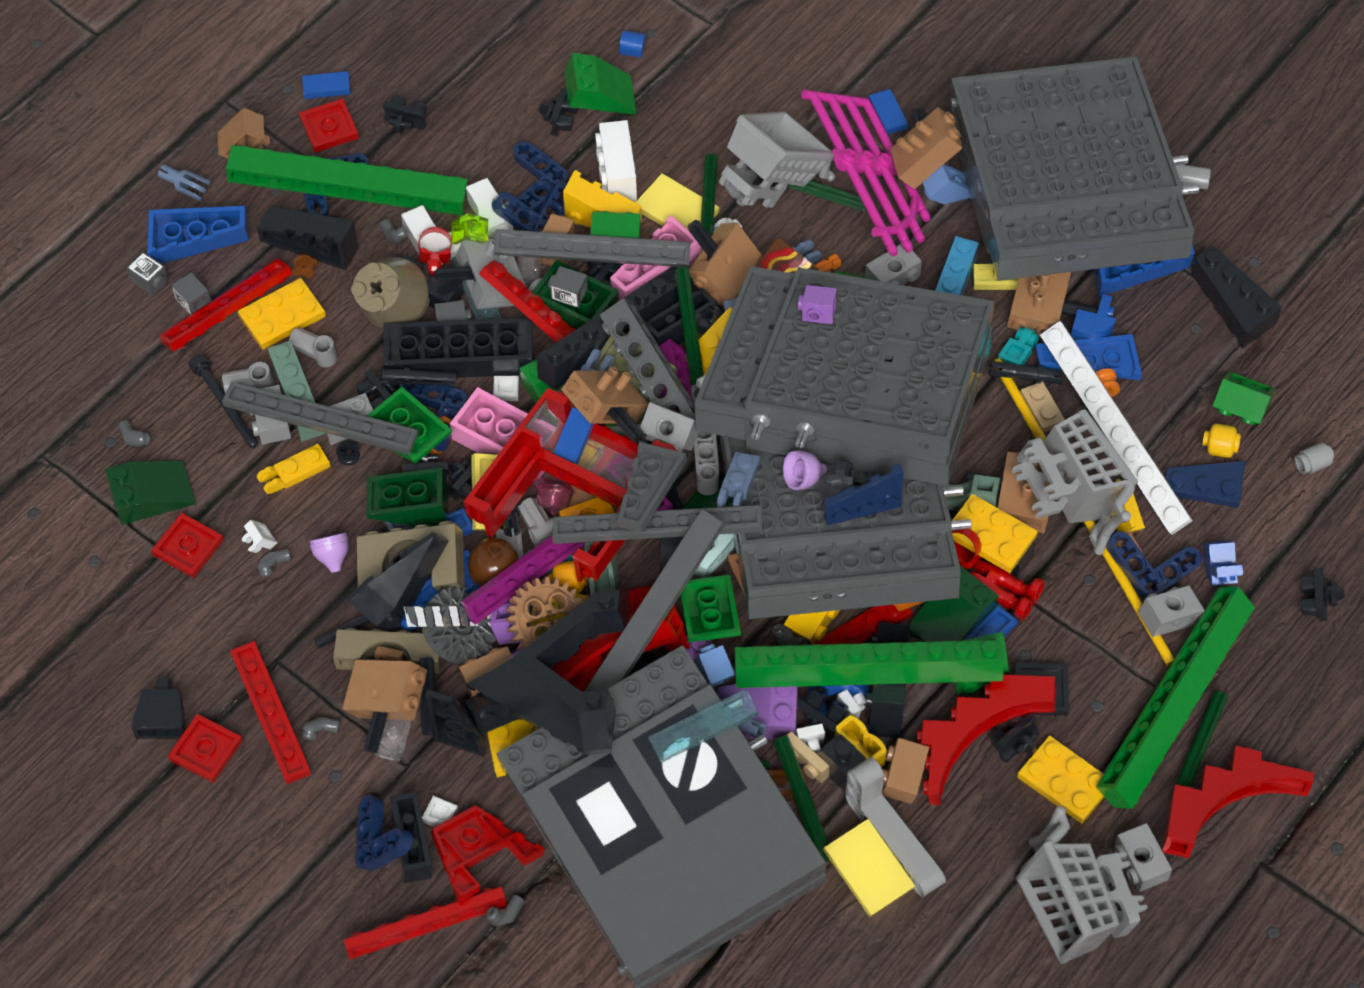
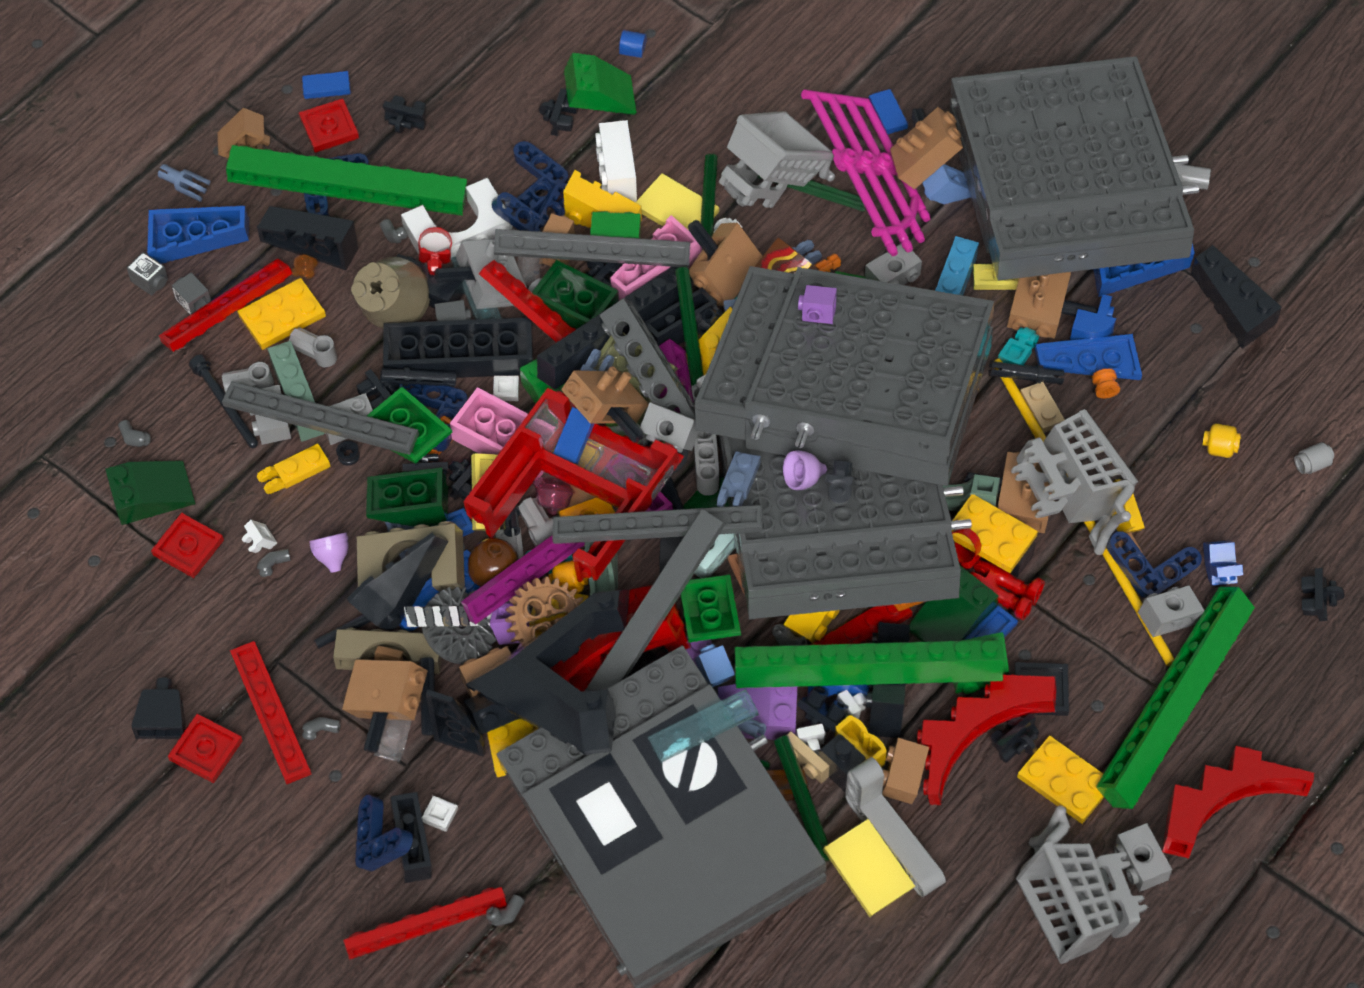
(470, 228): clear neon green panel -> none
(472, 838): red wing -> none
(568, 286): dark grey brick -> none
(650, 481): dark grey wing -> none
(874, 497): dark blue wing -> none
(1116, 428): white plate -> none
(1202, 739): dark green axle -> none
(1209, 482): dark blue wing -> none
(1243, 398): green slope -> none

